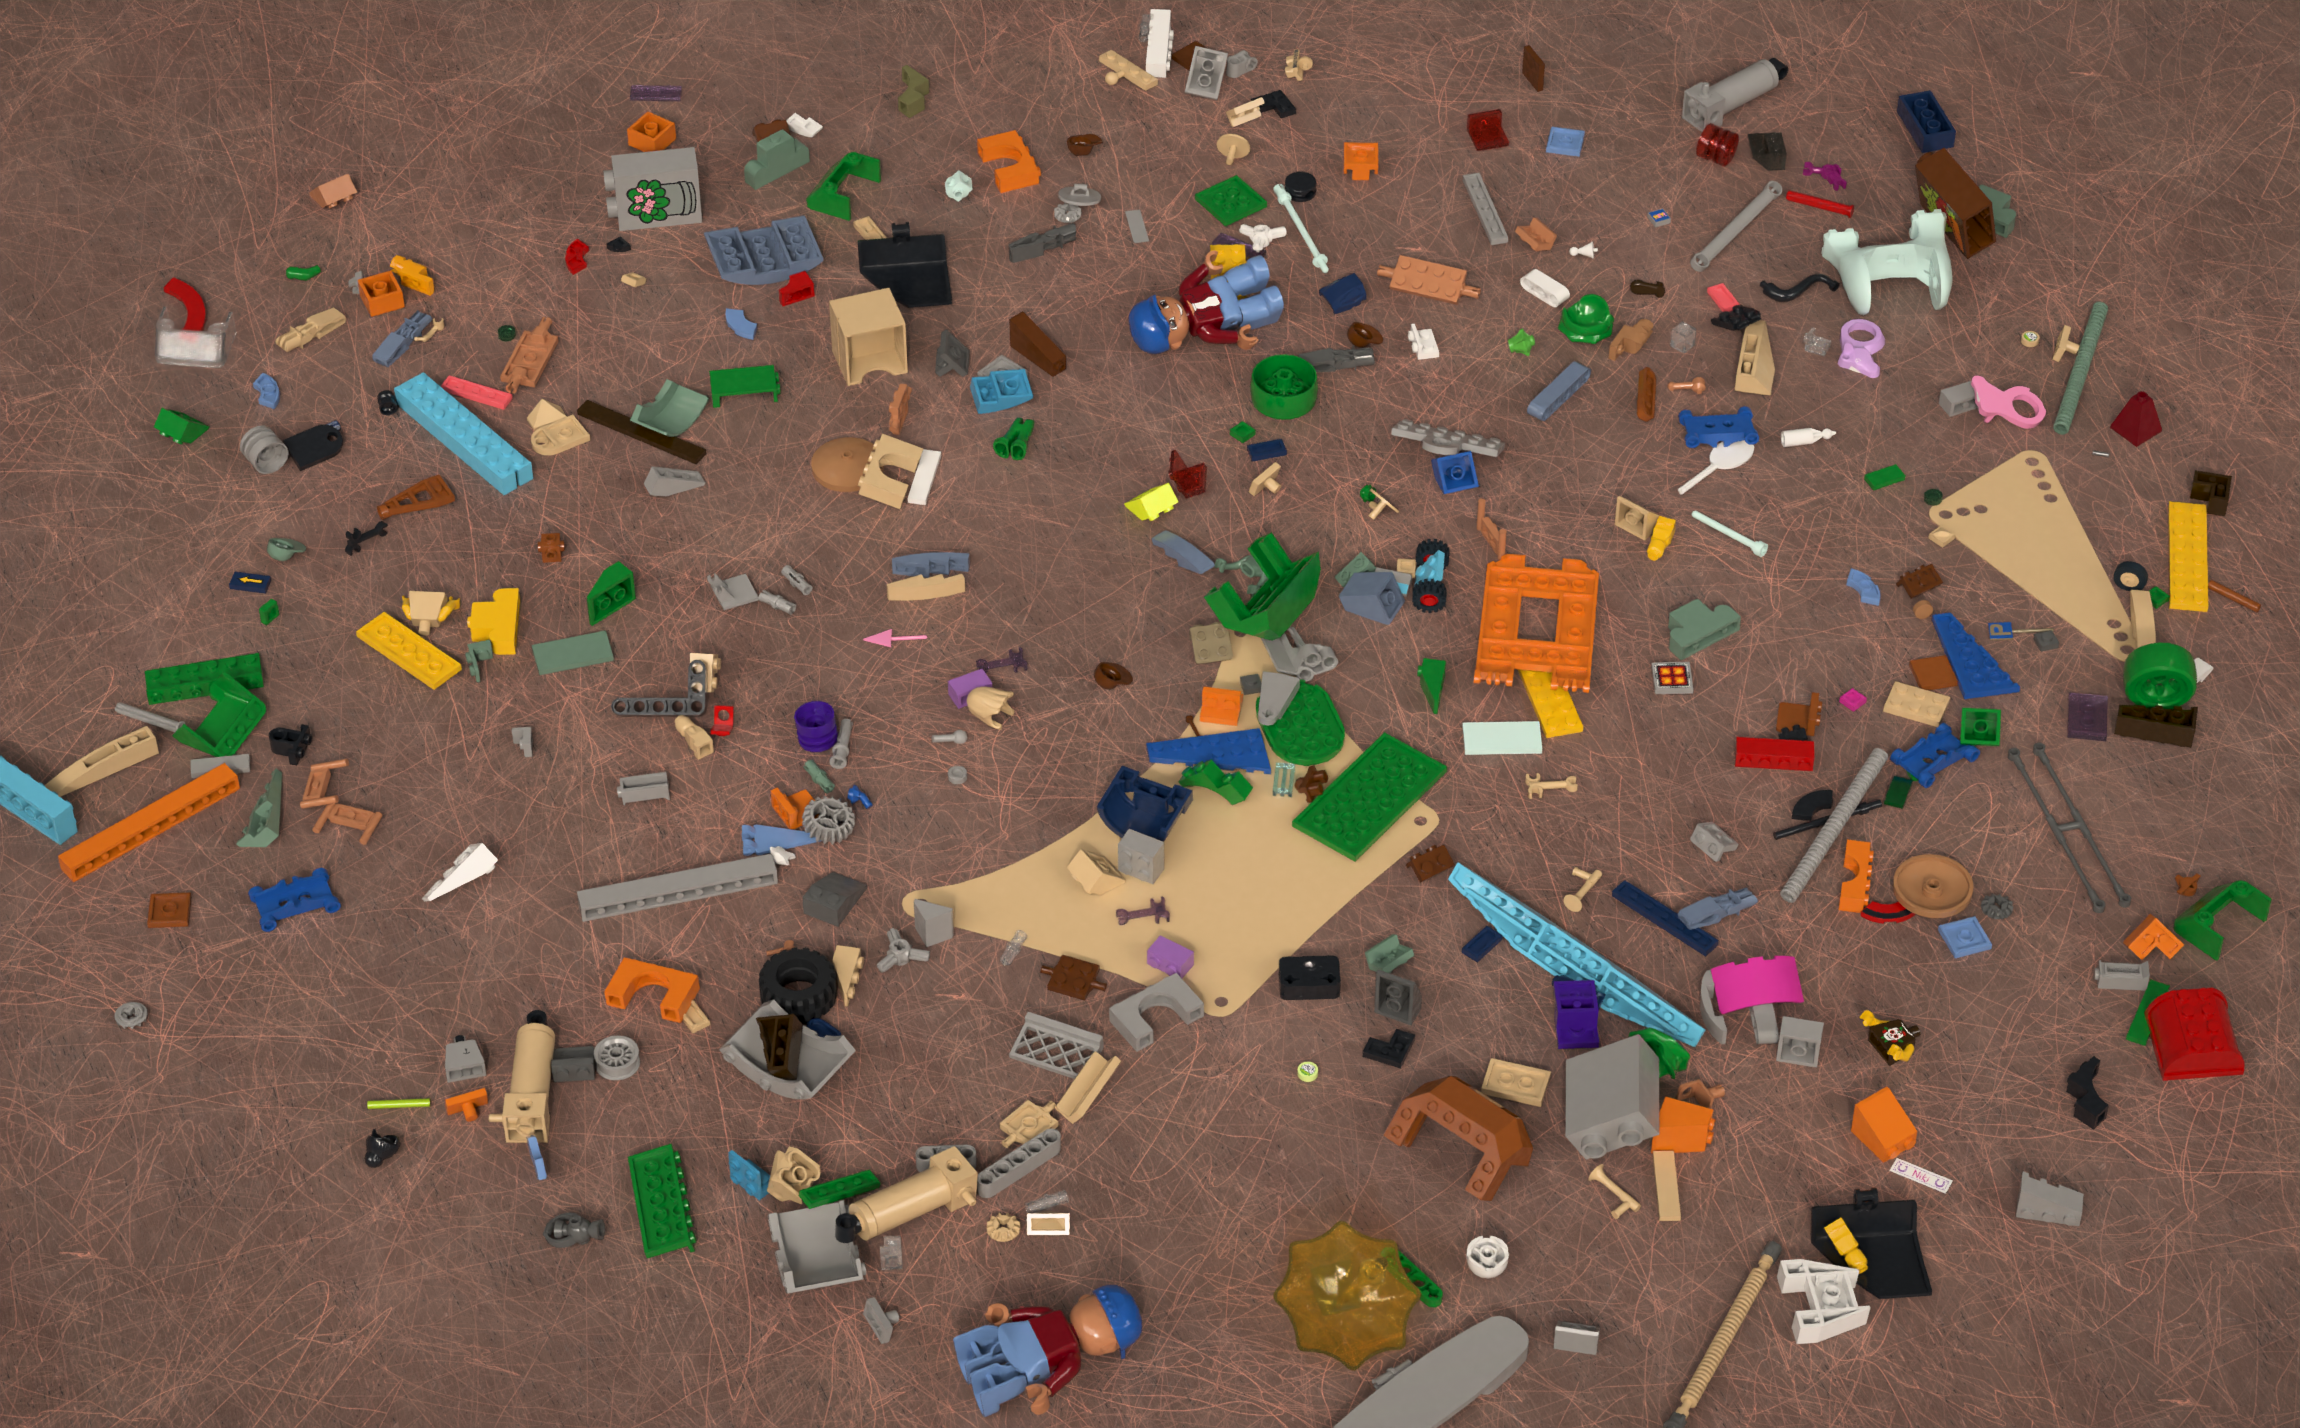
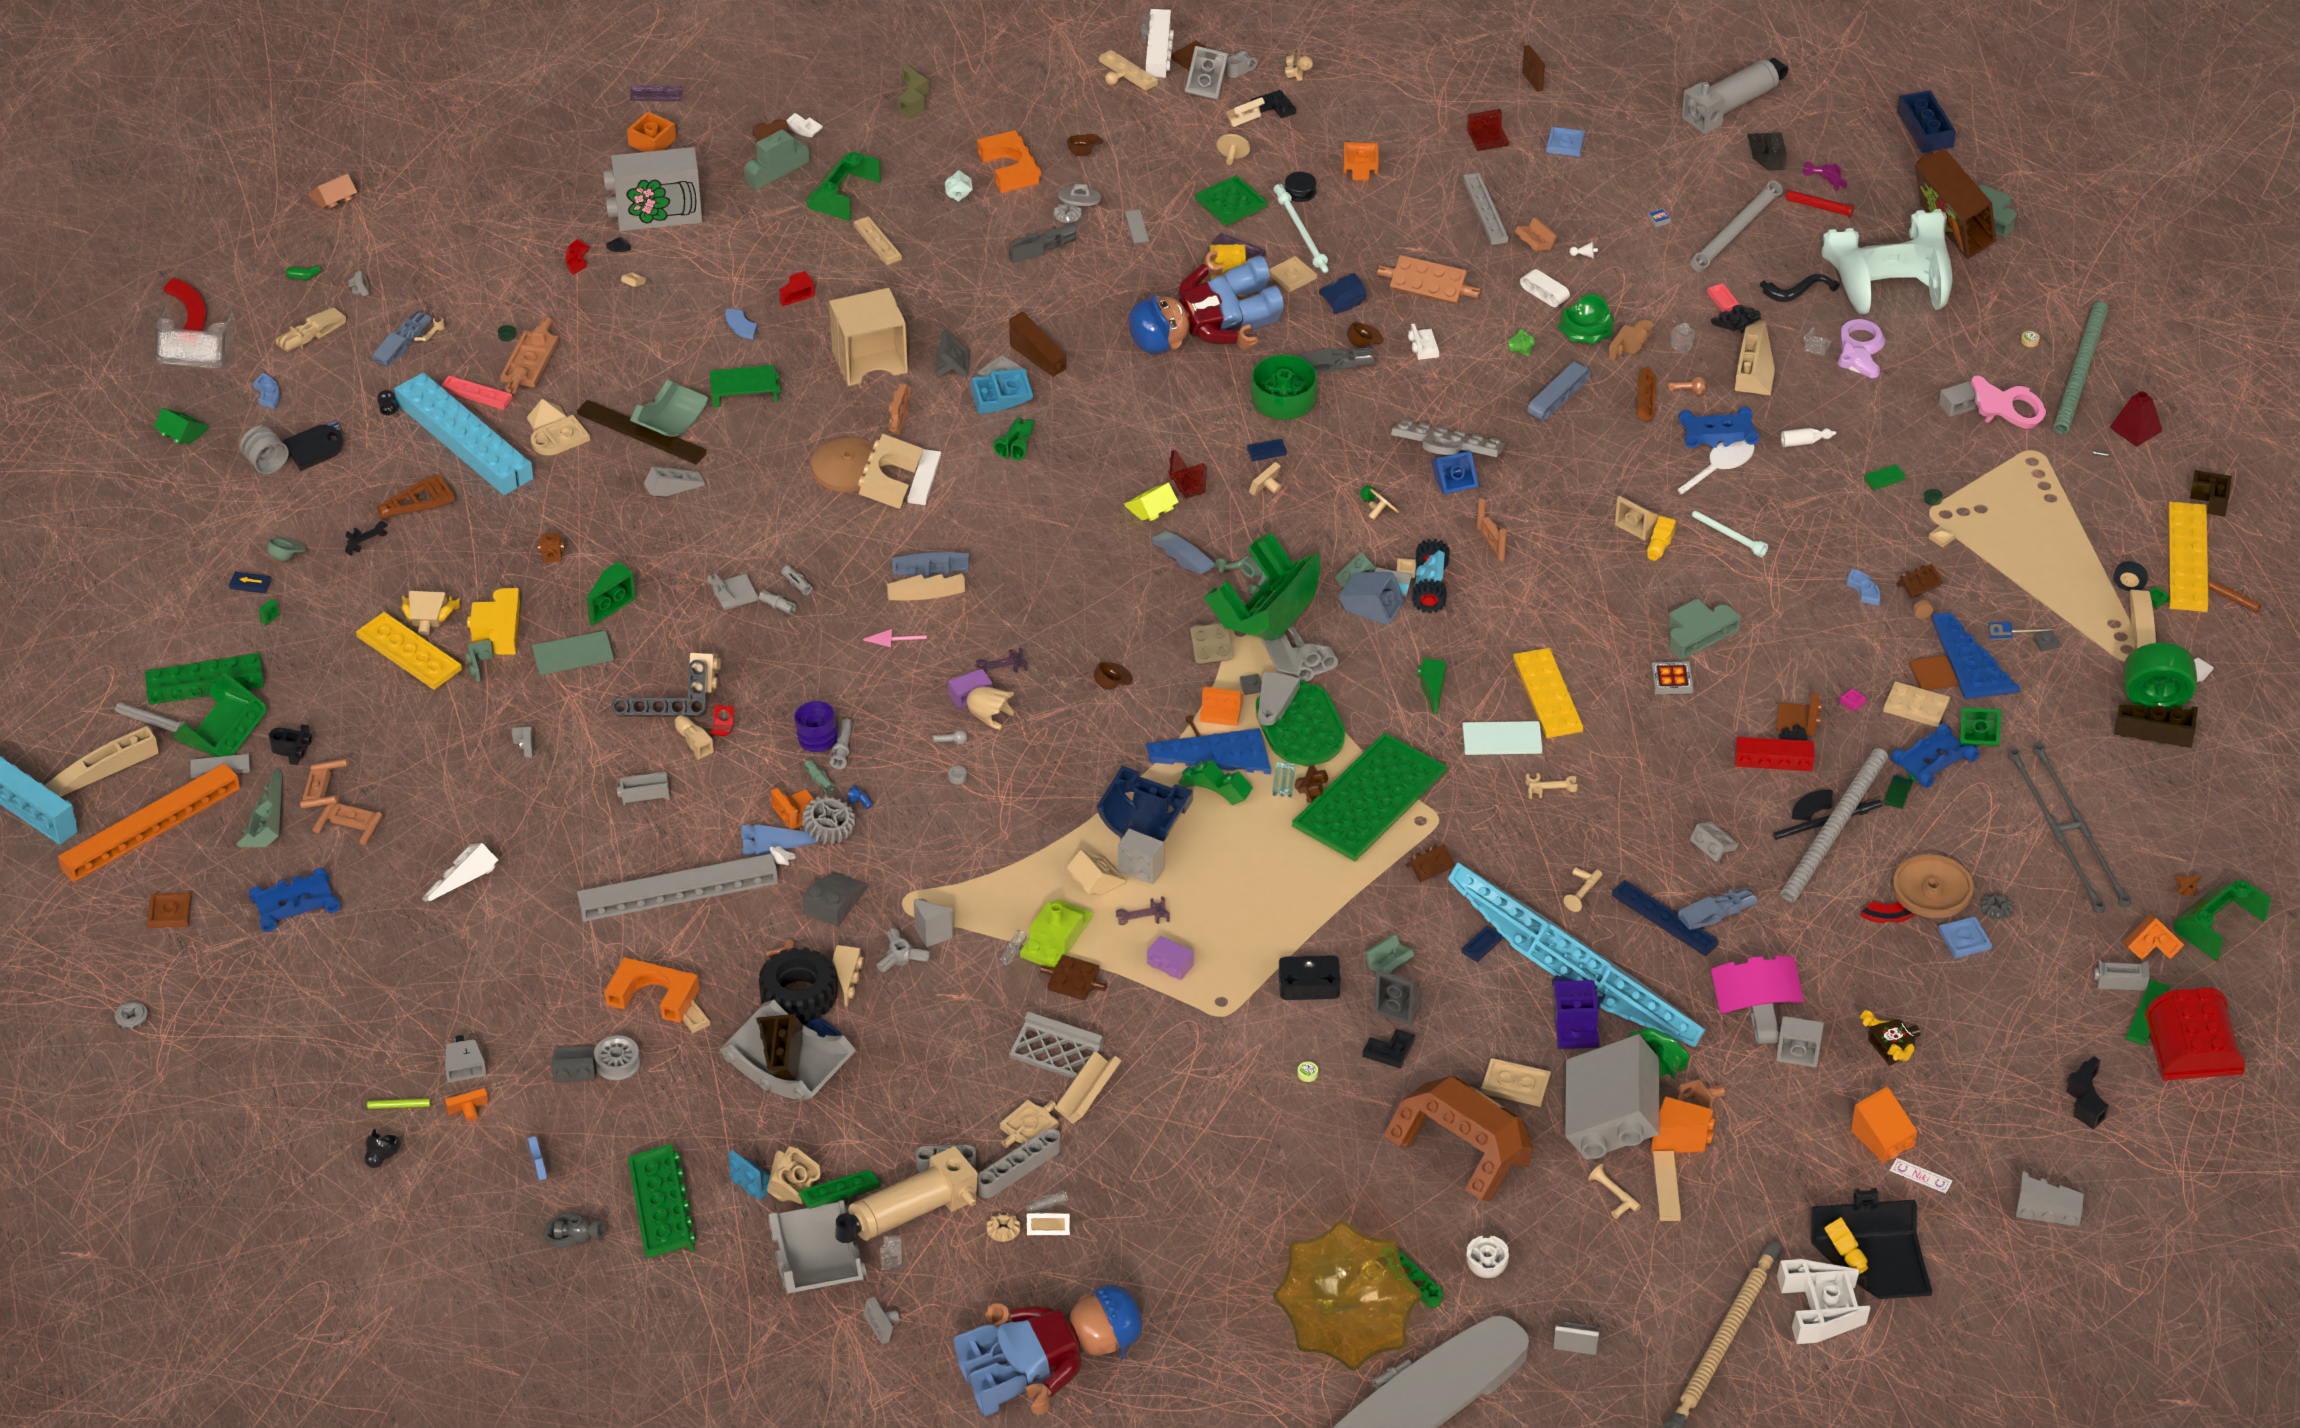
(381, 293): orange brick -> none
(412, 275): light orange plate -> none
(527, 1103): tan piece -> none
(764, 253): sand blue slope -> none
(908, 266): black panel -> none
(1054, 932): none -> lime brick
(1169, 992): light grey arch -> none
(1242, 432): green plate -> none
(1262, 235): white bush -> none
(1292, 274): none -> tan tile
(1569, 655): orange bracket -> none
(1643, 288): dark brown piece -> none
(1713, 1023): light grey slope -> none
(1717, 145): clear red wheel -> none
(1853, 891): orange arch -> none
(2064, 344): tan tile -> none
(2087, 716): clear purple tile -> none

